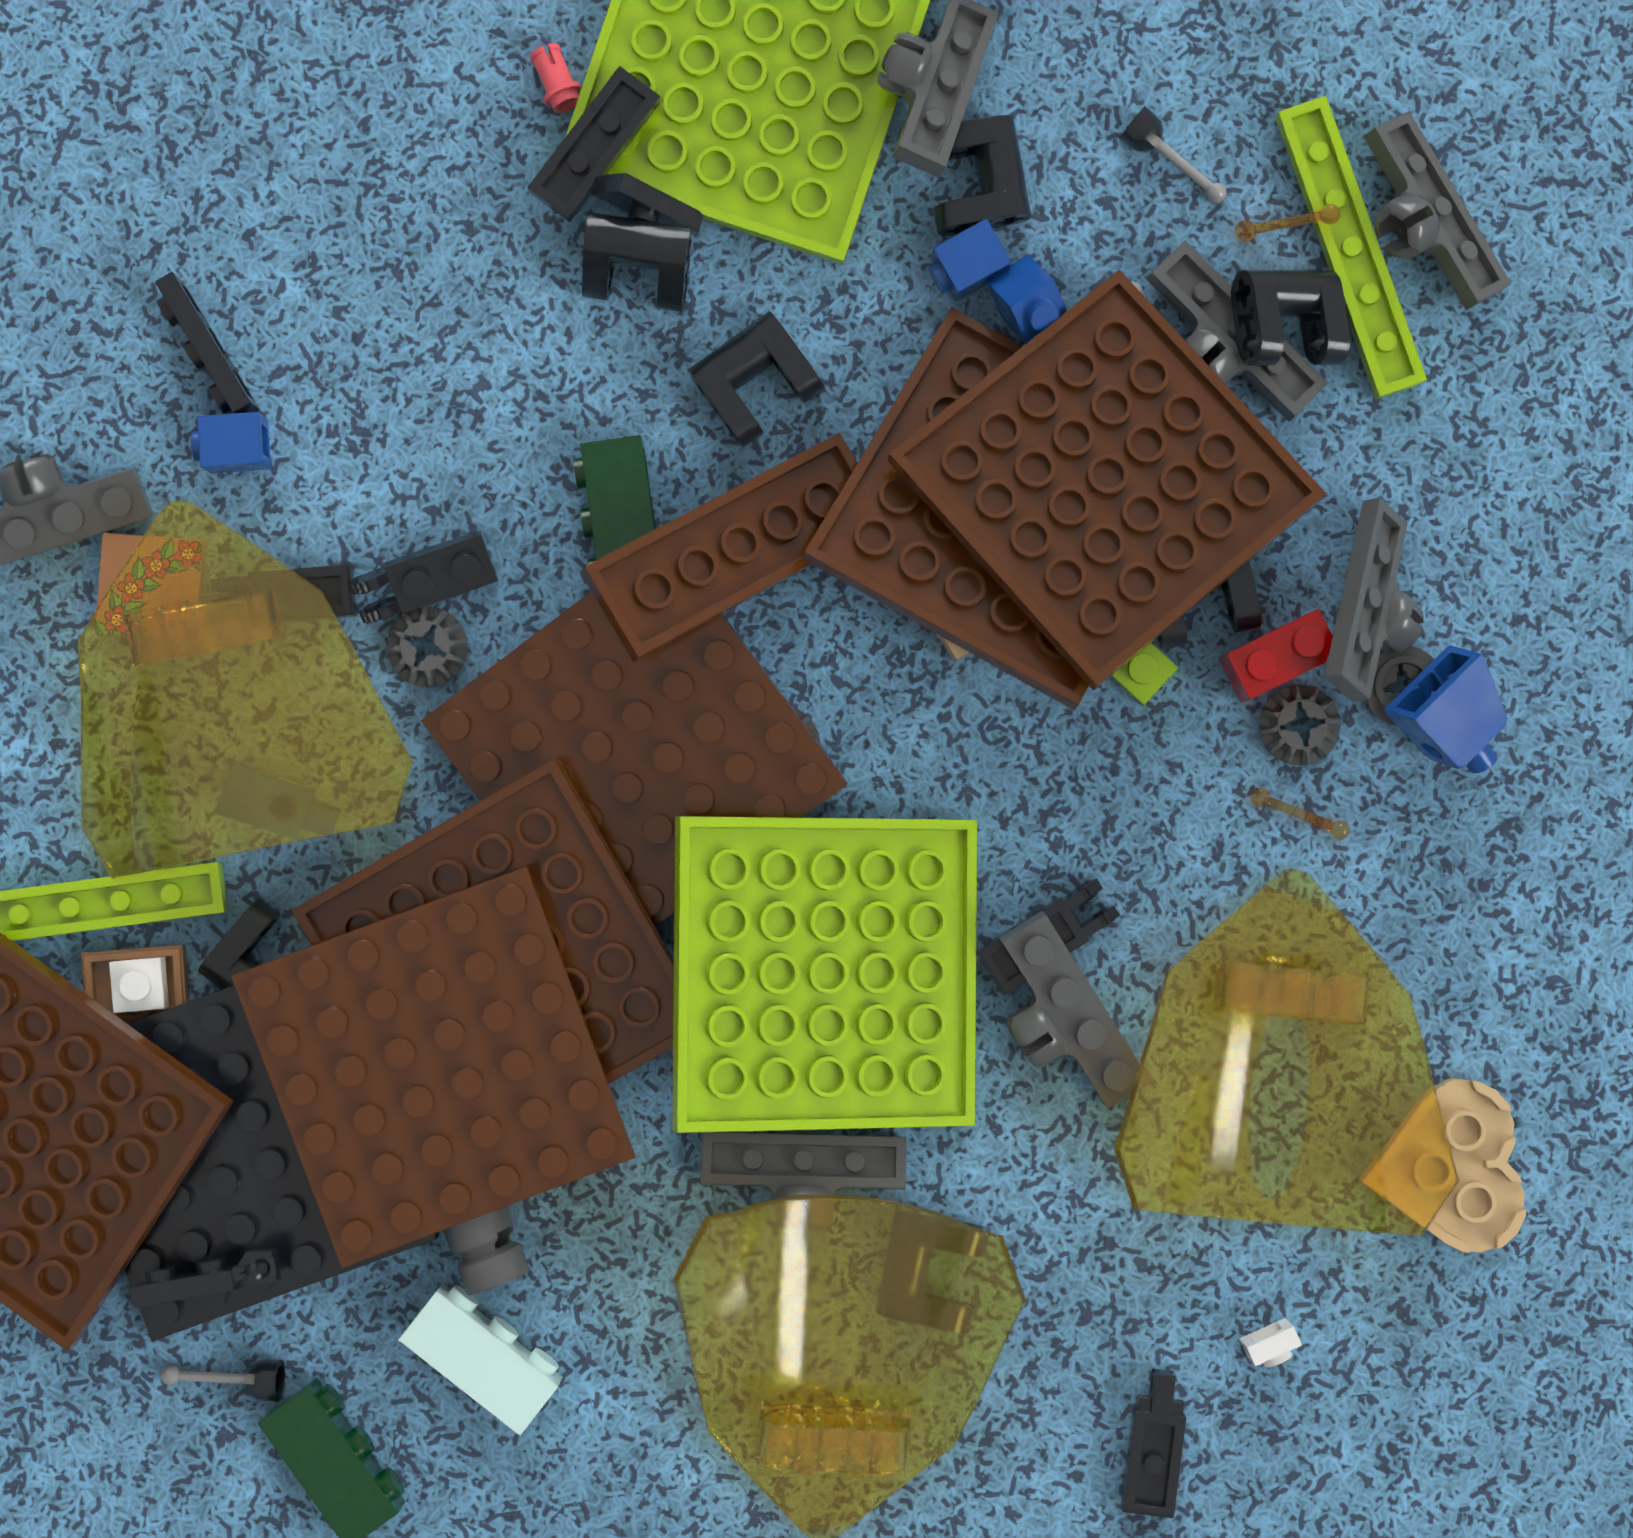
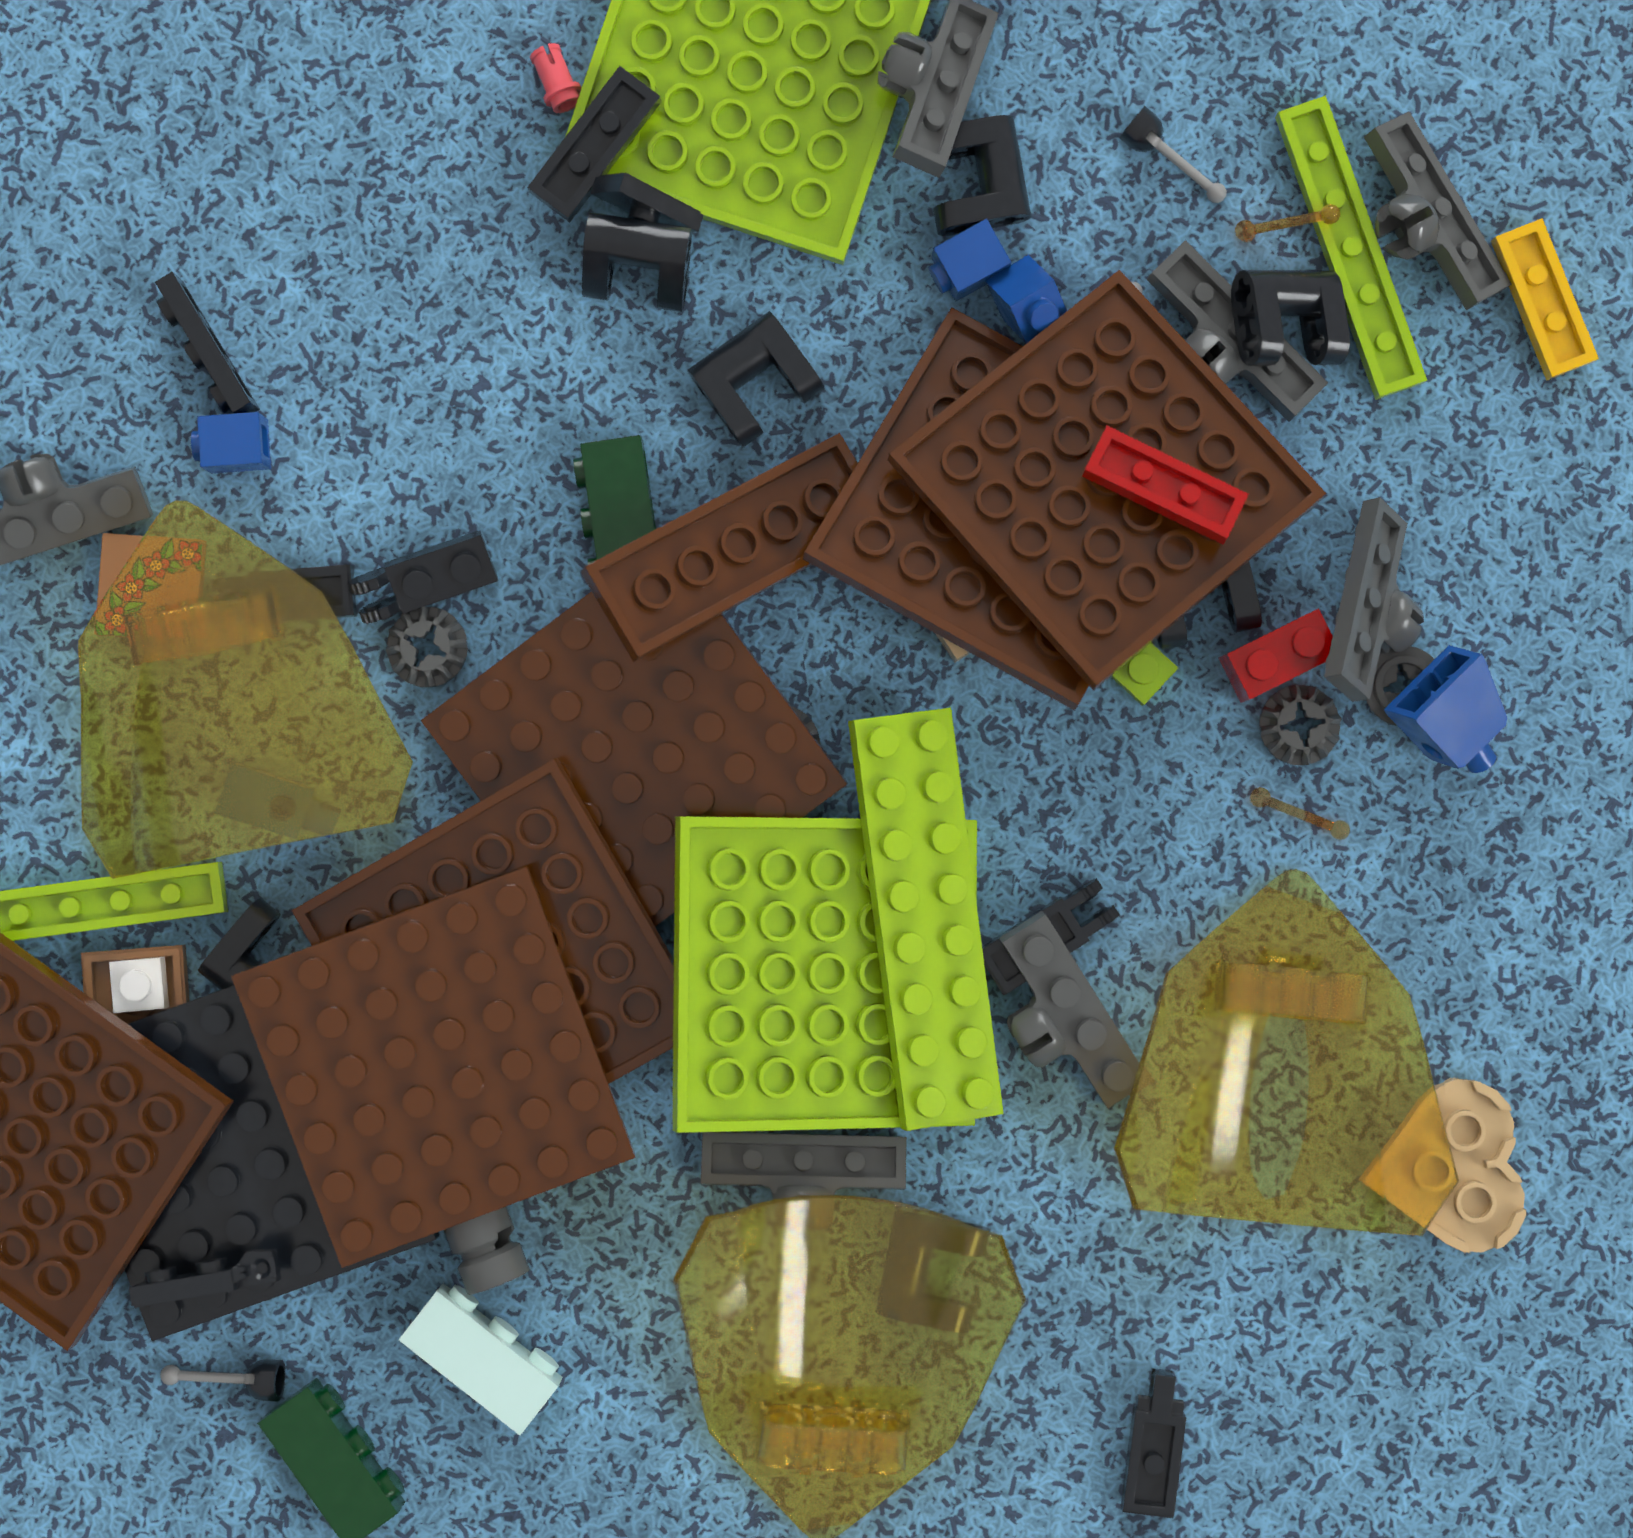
(925, 918): none -> lime plate
(1165, 485): none -> red plate
(1271, 1344): white plate -> none
(1544, 299): none -> yellow plate

